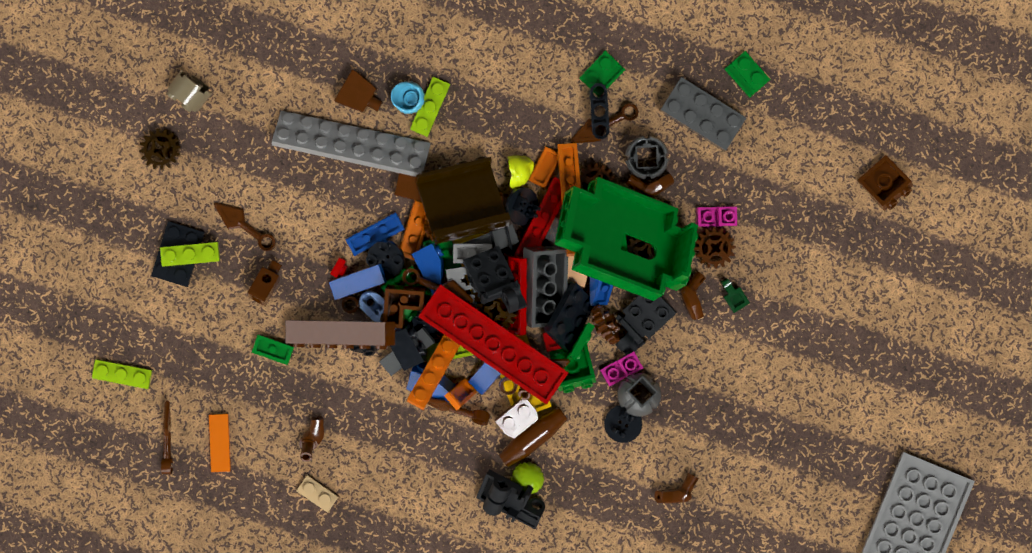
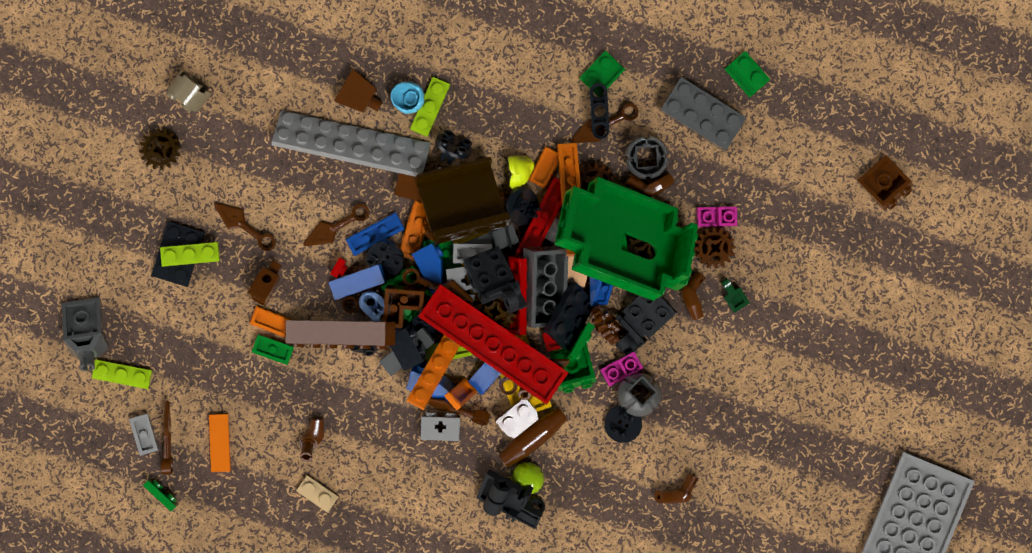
(84, 330): none -> dark grey plate
(144, 434): none -> light grey plate
(156, 490): none -> green plate
(269, 321): none -> orange tile
(325, 232): none -> reddish brown piece
(430, 432): none -> light grey brick
(453, 146): none -> black plate

